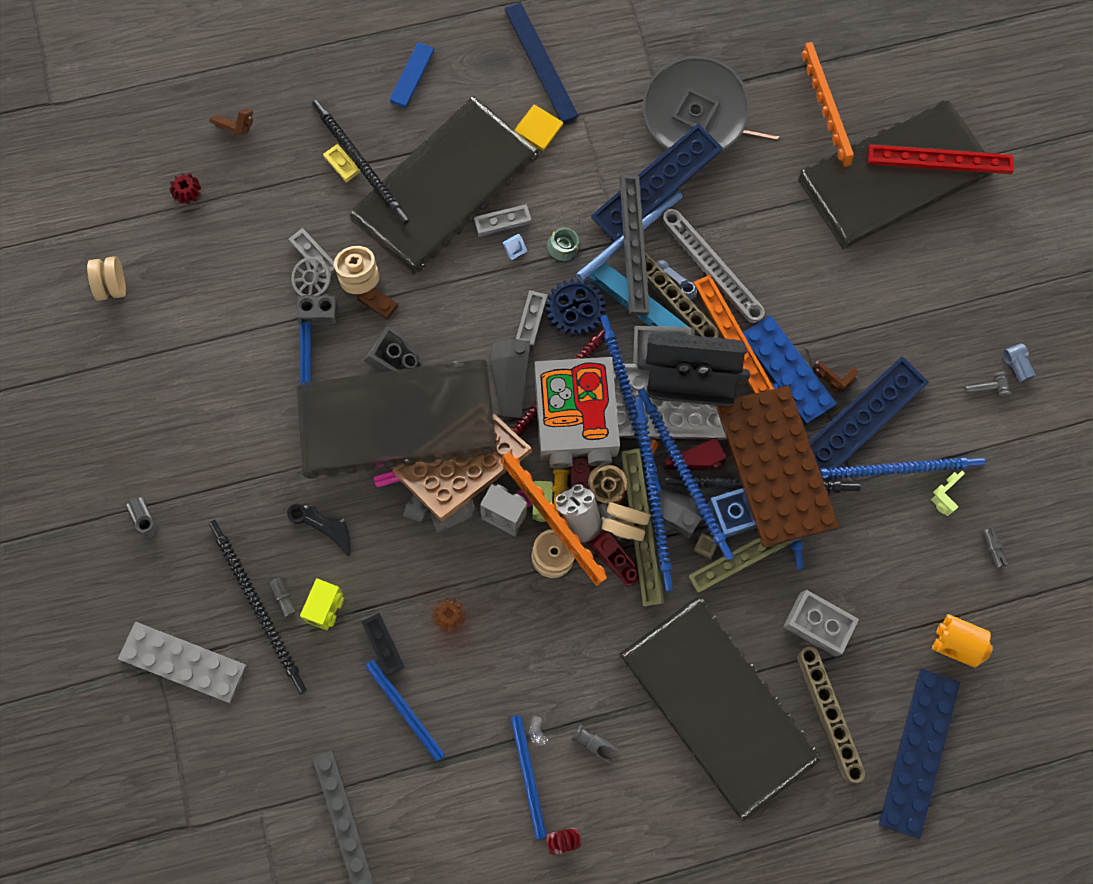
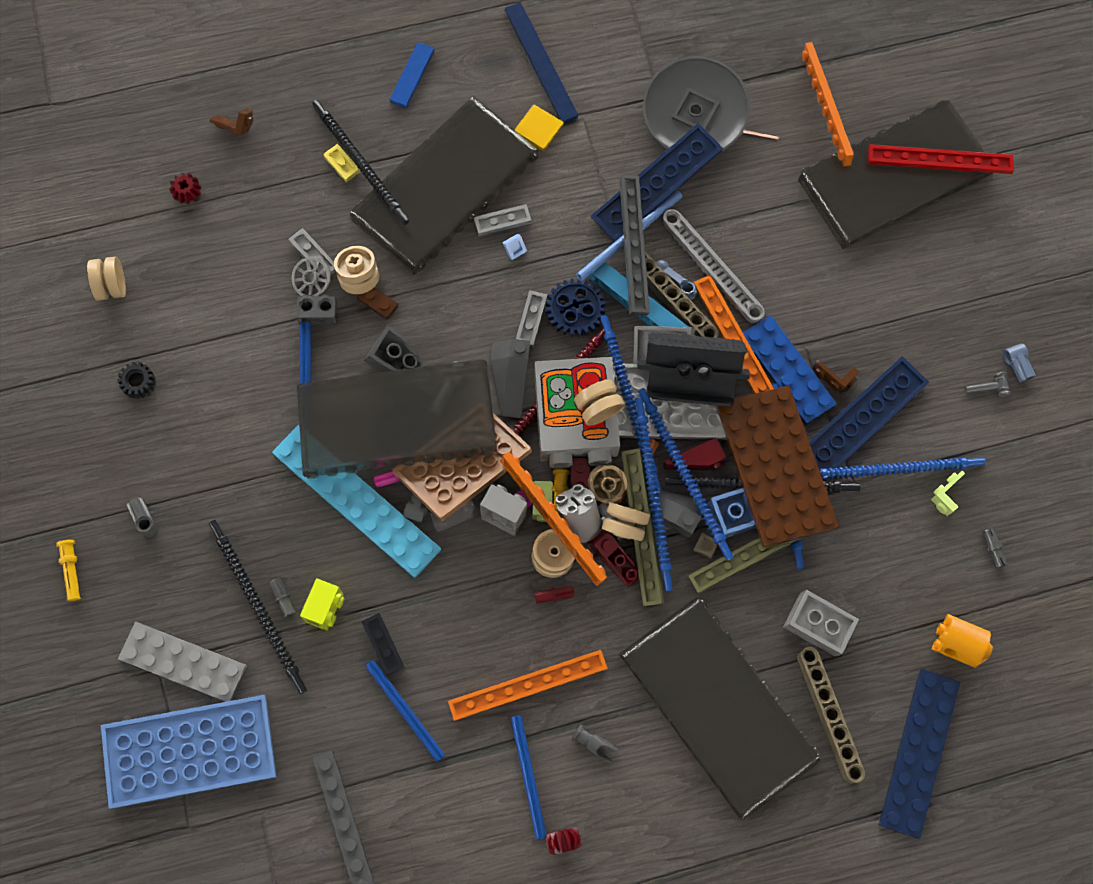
(68, 561): none -> yellow pin
(129, 372): none -> black tyre
(187, 751): none -> medium blue plate
(333, 528): black piece -> none
(365, 511): none -> medium azure plate
(443, 619): clear orange gear -> none
(527, 685): none -> orange plate
(535, 732): clear arm -> none
(554, 594): none -> dark red axle
(563, 244): sand green piece -> none
(599, 402): none -> tan wheel

